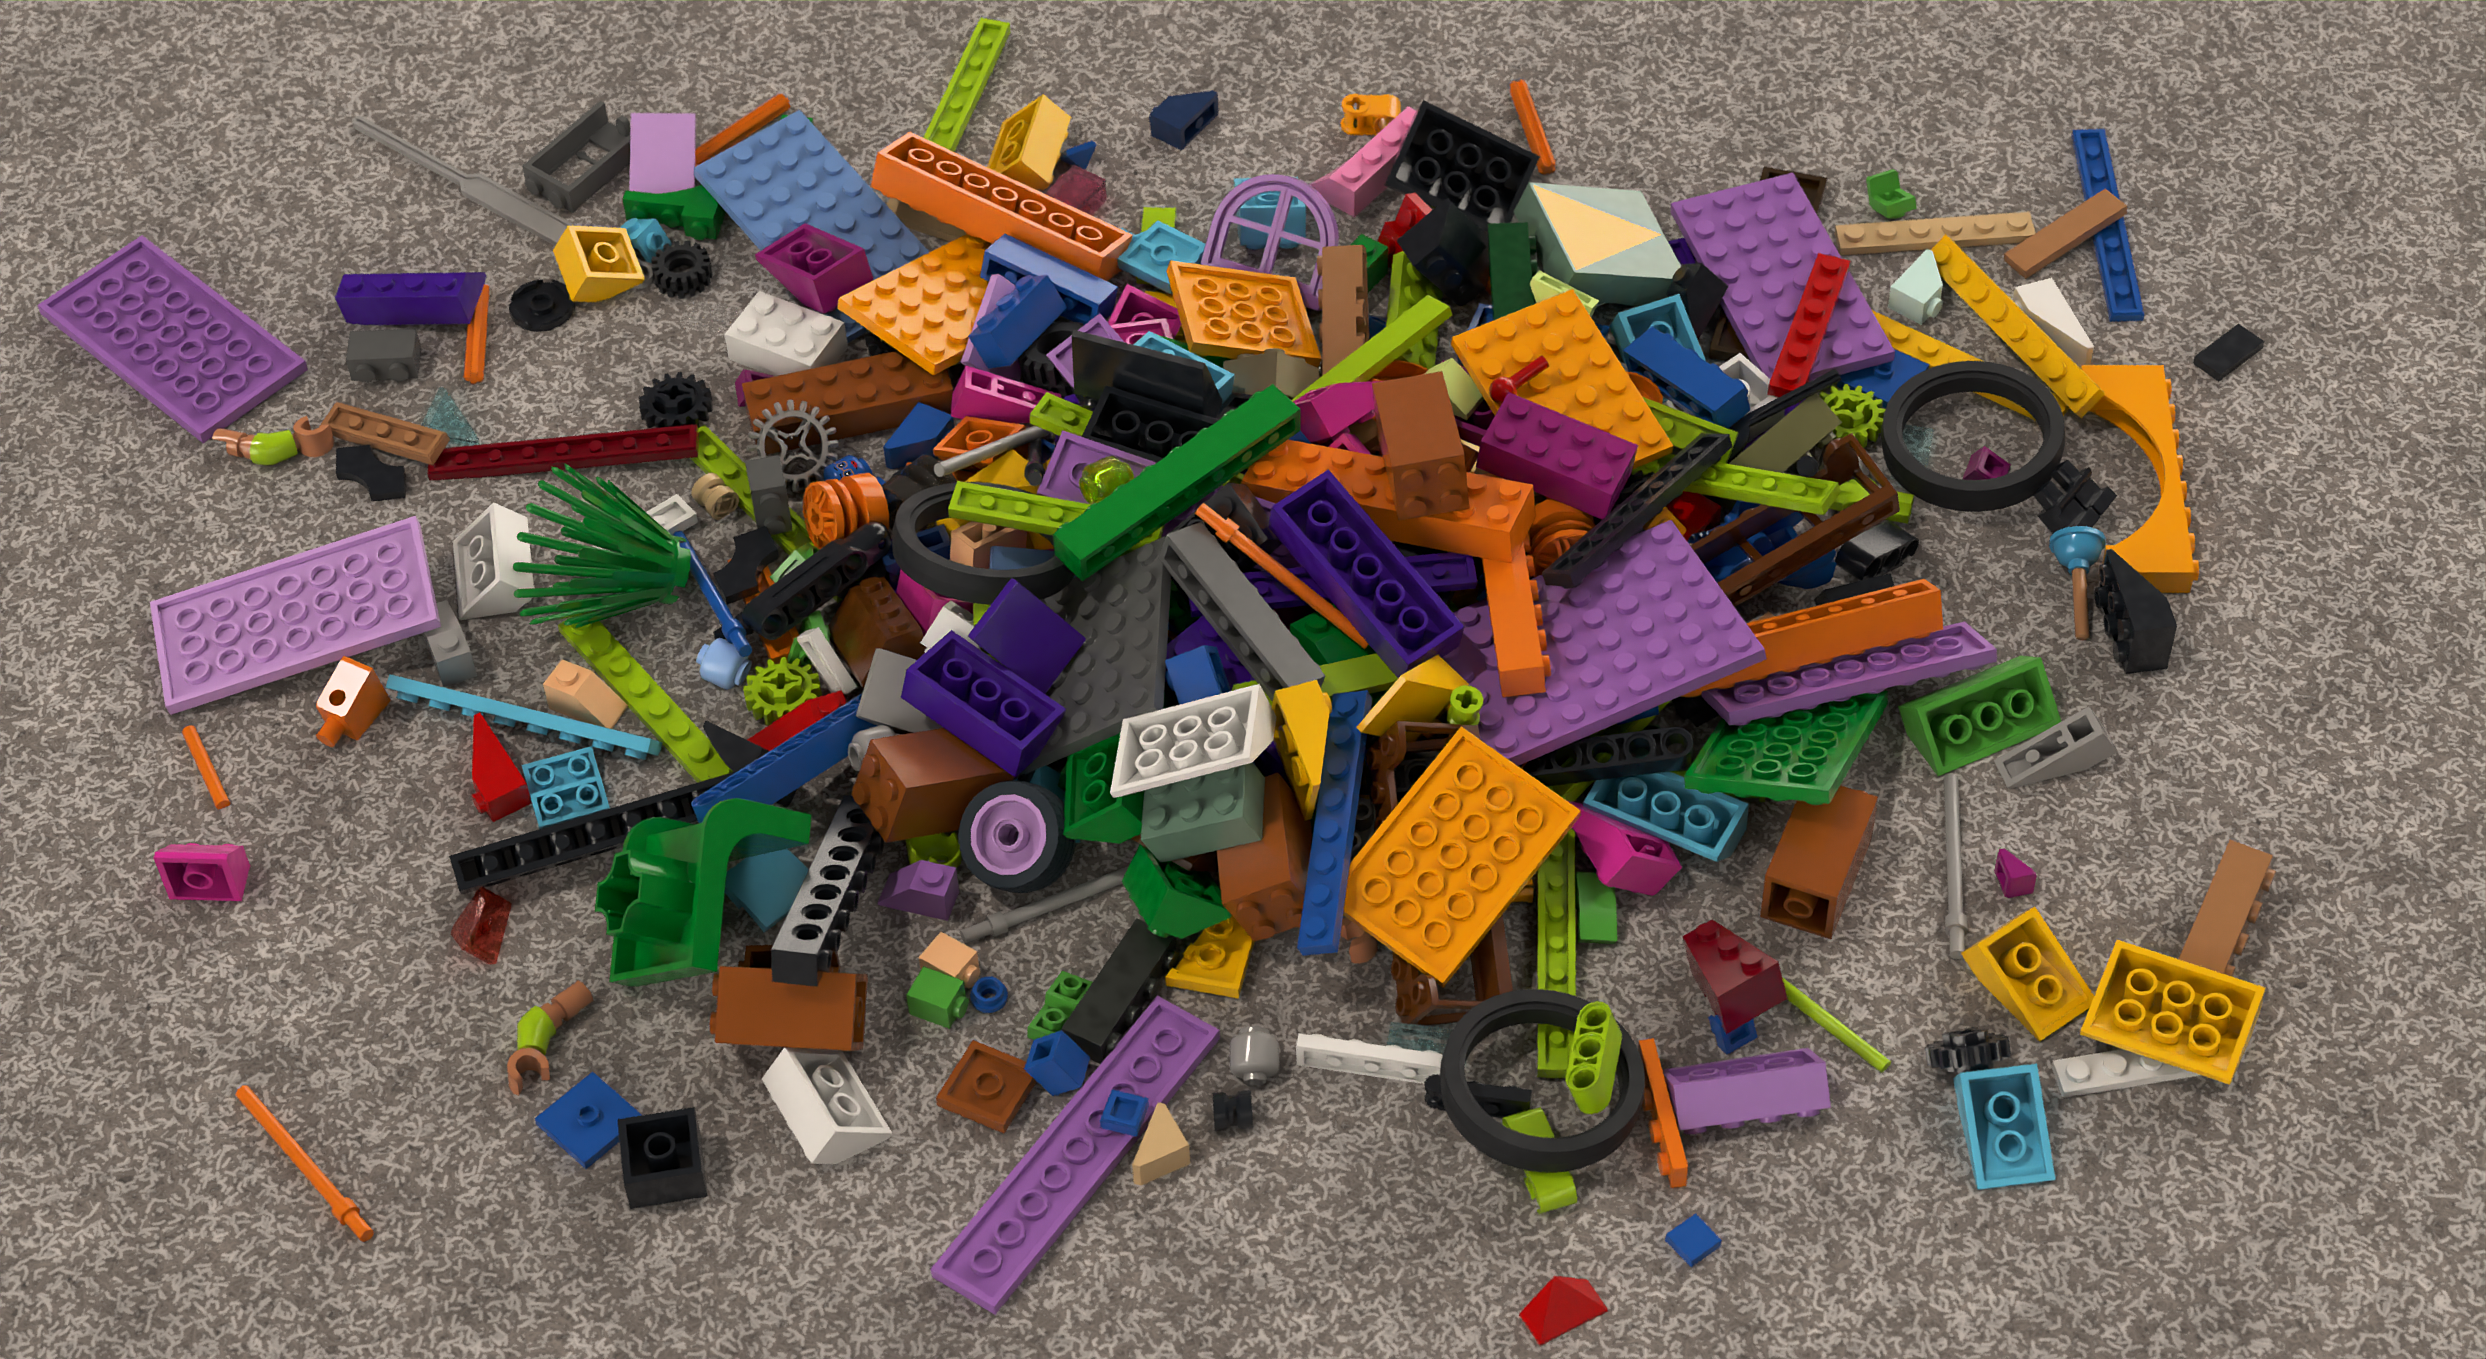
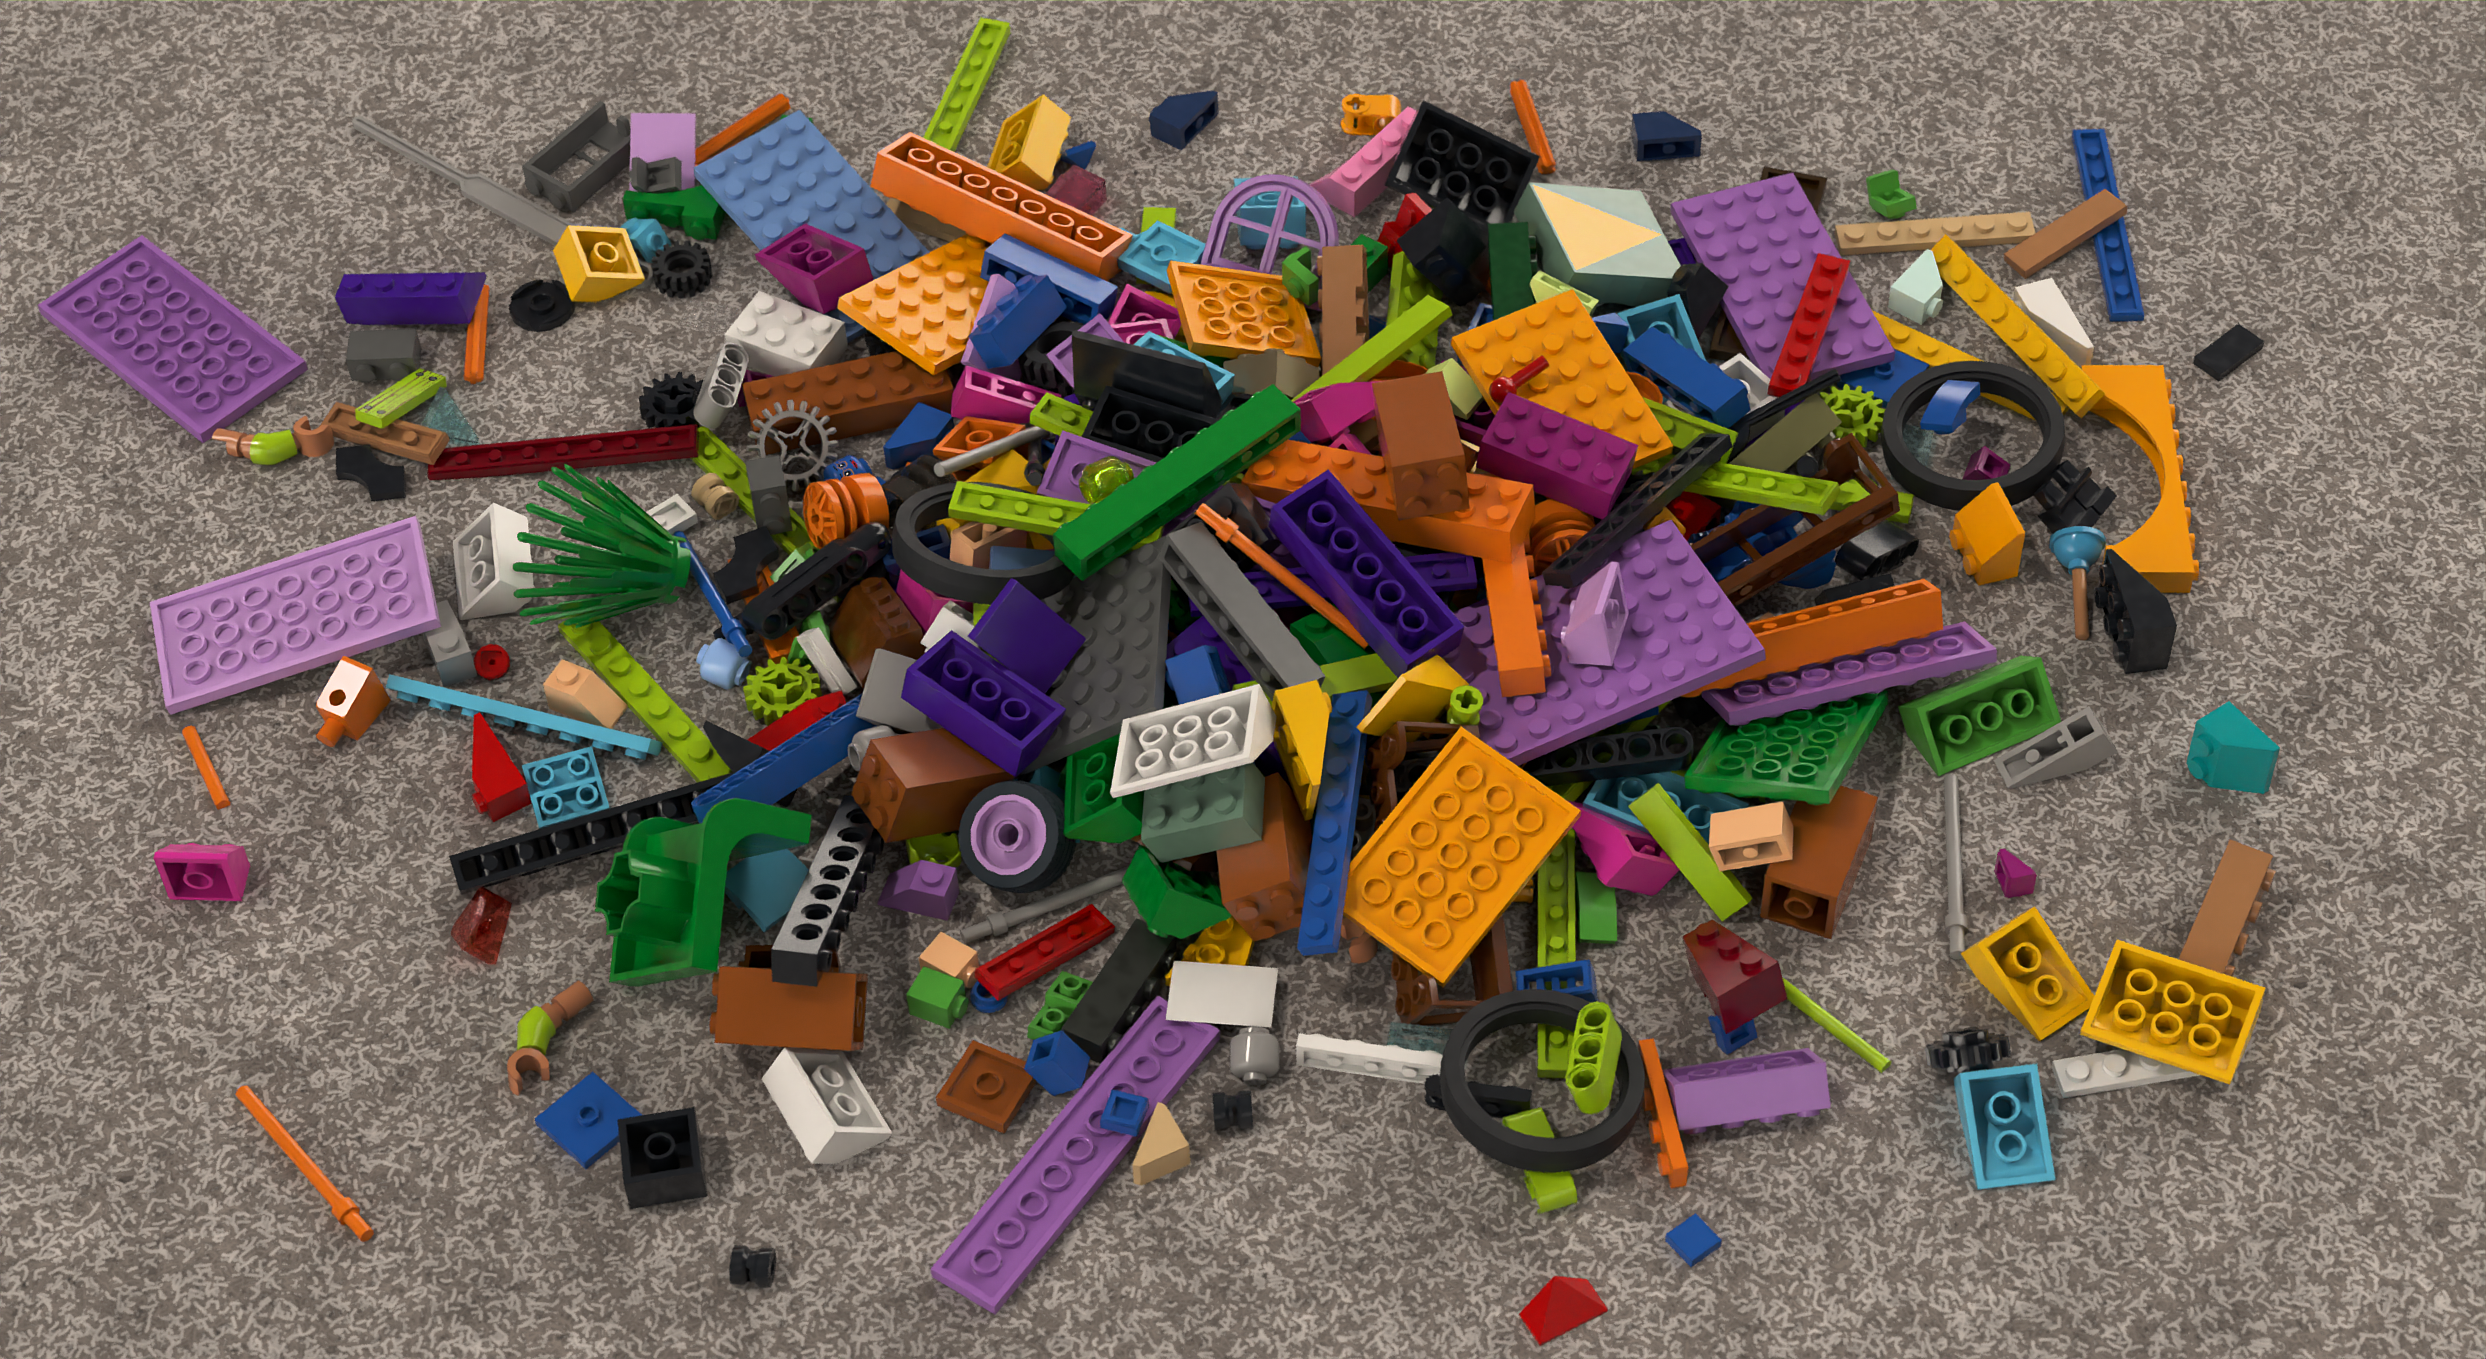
(400, 398): none -> lime tile
(492, 662): none -> red tile
(656, 176): none -> dark grey bracket
(721, 385): none -> light grey beam
(752, 1266): none -> black wheel
(1044, 952): none -> red tile
(1222, 994): none -> white sticker
(1299, 278): none -> bright green bracket
(1568, 972): none -> blue slope
(1596, 619): none -> lavender slope
(1613, 330): none -> blue slope
(1663, 137): none -> dark blue slope
(1689, 852): none -> lime tile
(1751, 836): none -> light nougat brick
(1949, 406): none -> blue slope
(1988, 537): none -> light orange slope
(2232, 752): none -> teal slope

